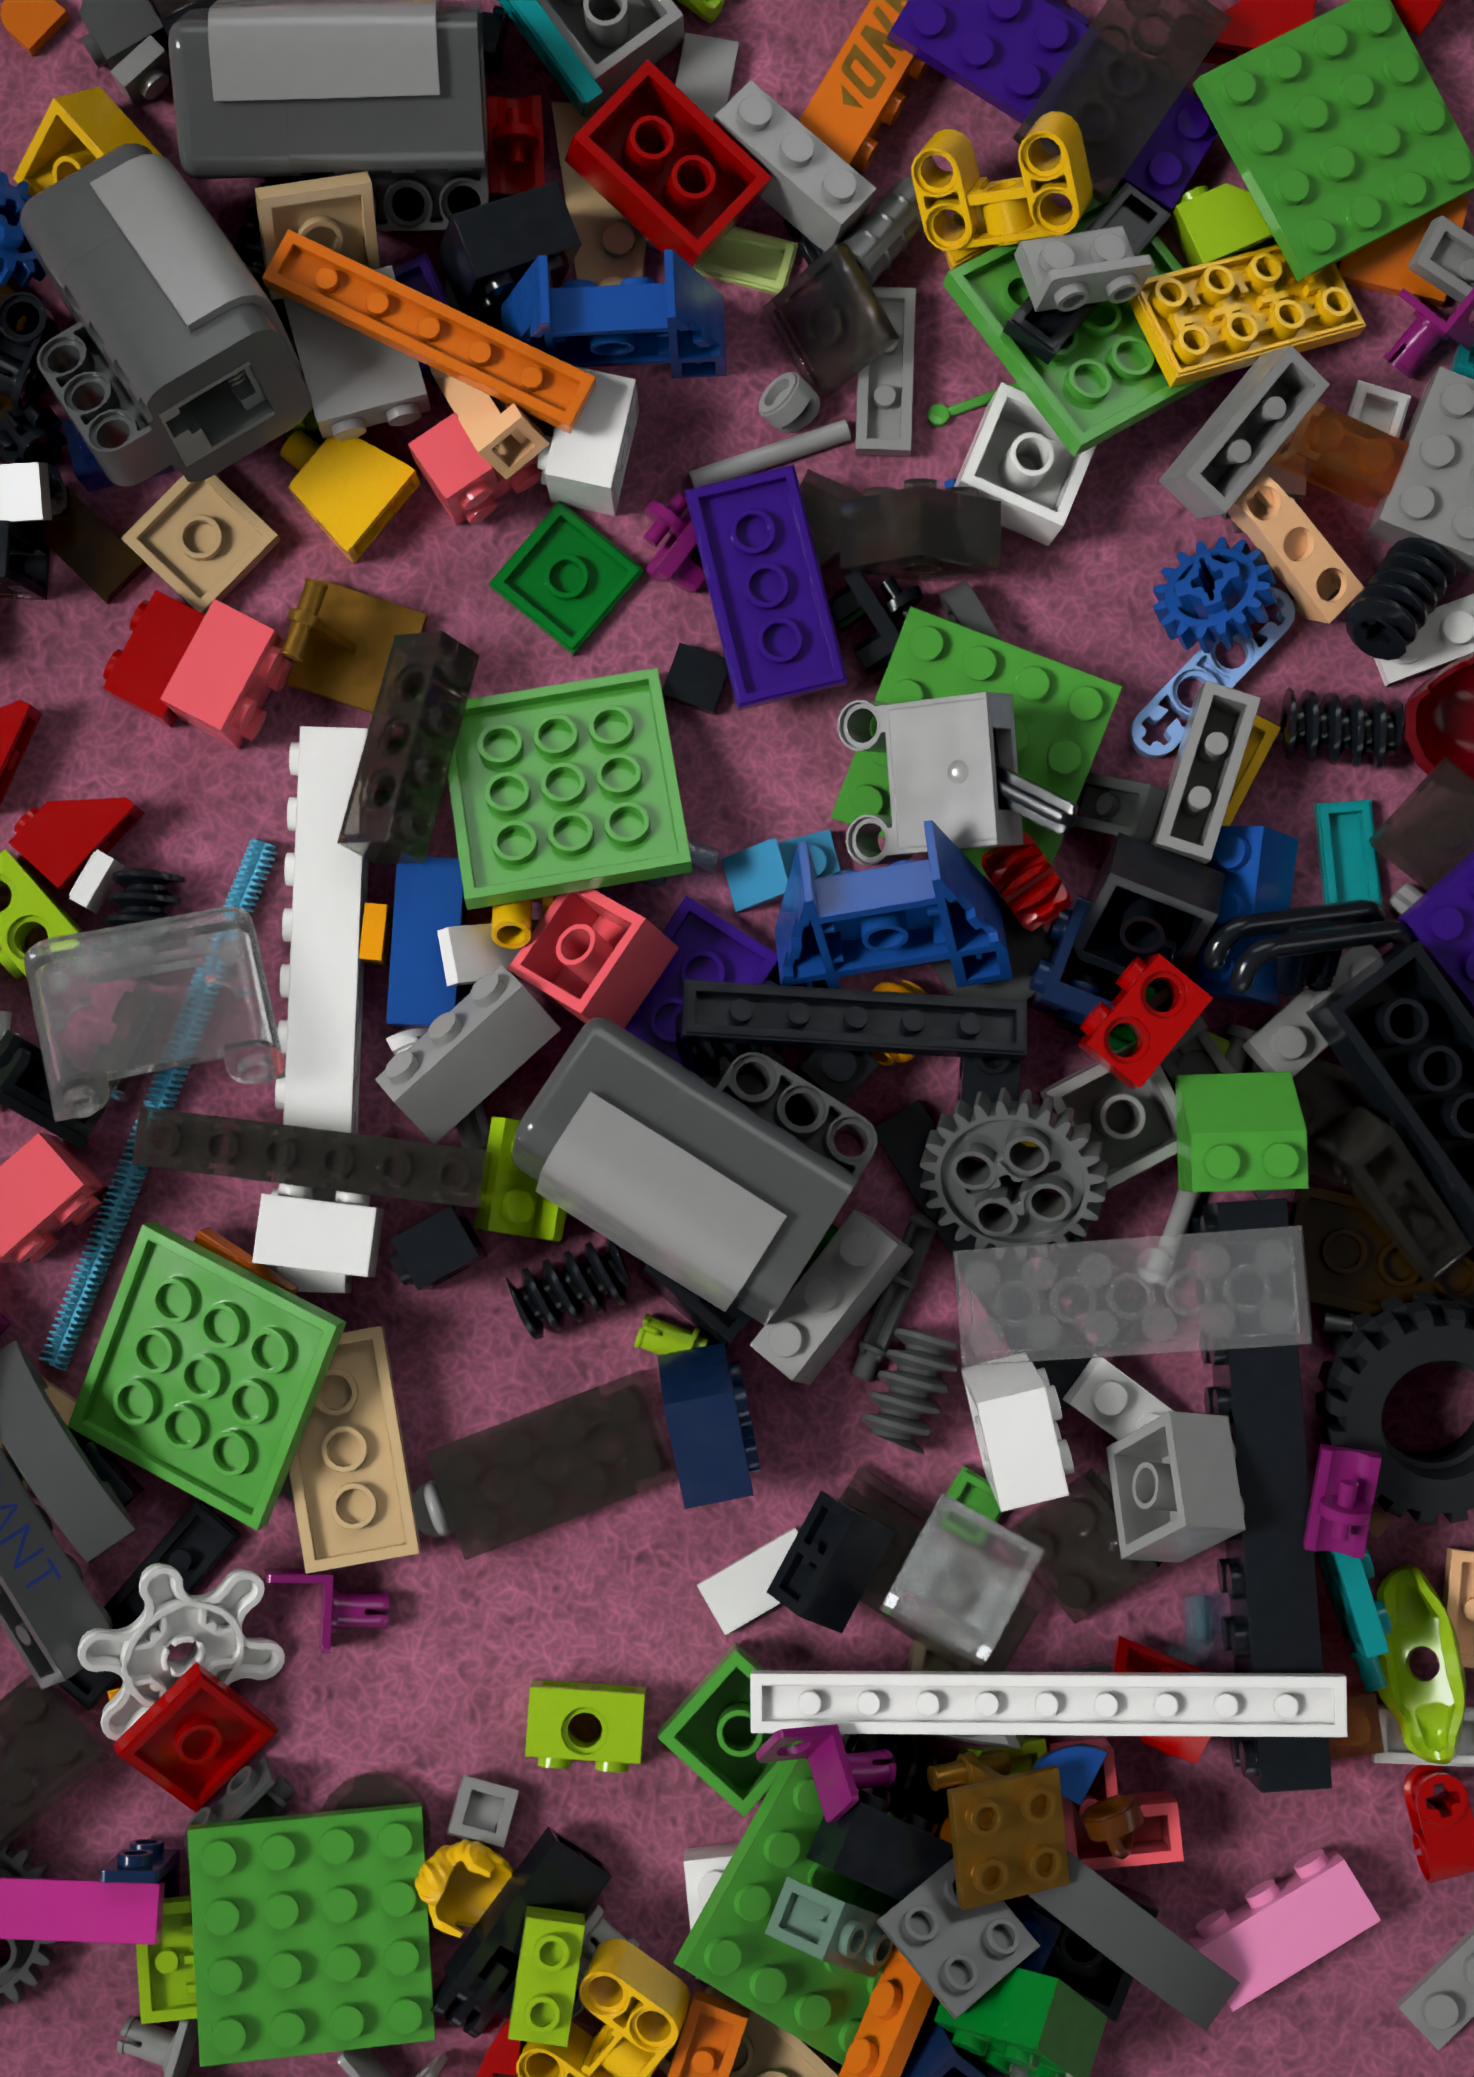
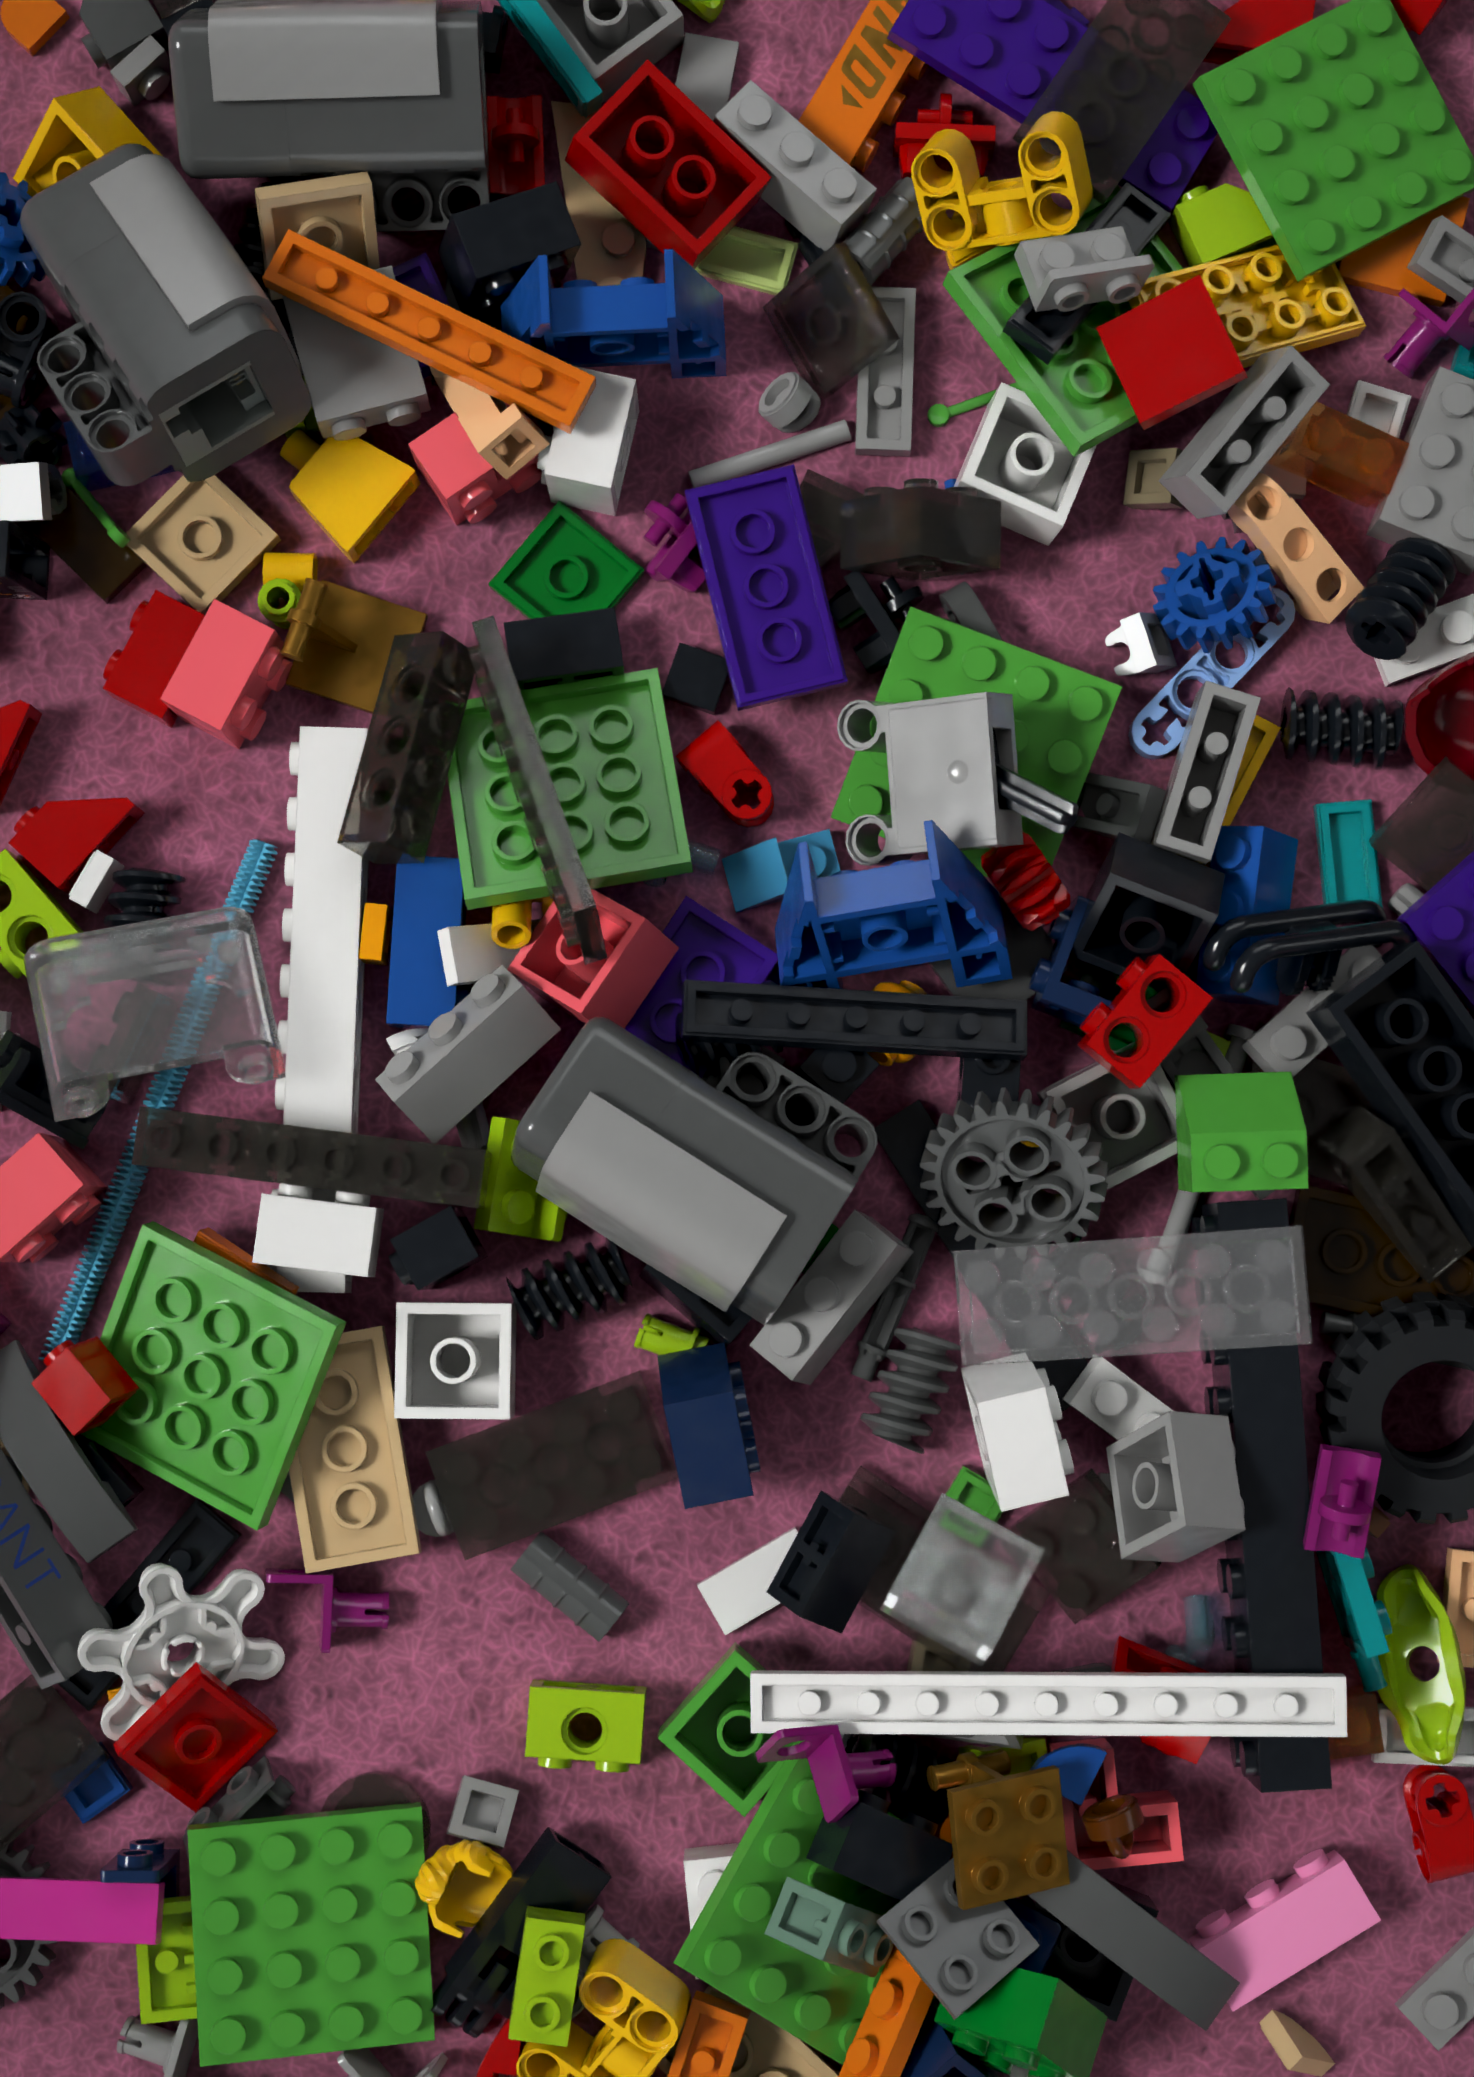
(83, 1384): none -> red brick
(98, 1790): none -> blue tile
(114, 531): none -> bright green hinge
(269, 602): none -> lime pin
(290, 566): none -> yellow hinge
(455, 1360): none -> white brick
(535, 792): none -> clear smoke plate
(564, 648): none -> black hinge
(570, 1586): none -> dark grey axle
(723, 770): none -> red piece
(912, 136): none -> red hips
(1142, 481): none -> dark tan plate
(1147, 645): none -> tile
(1171, 352): none -> red tile
(1295, 2045): none -> tan tile

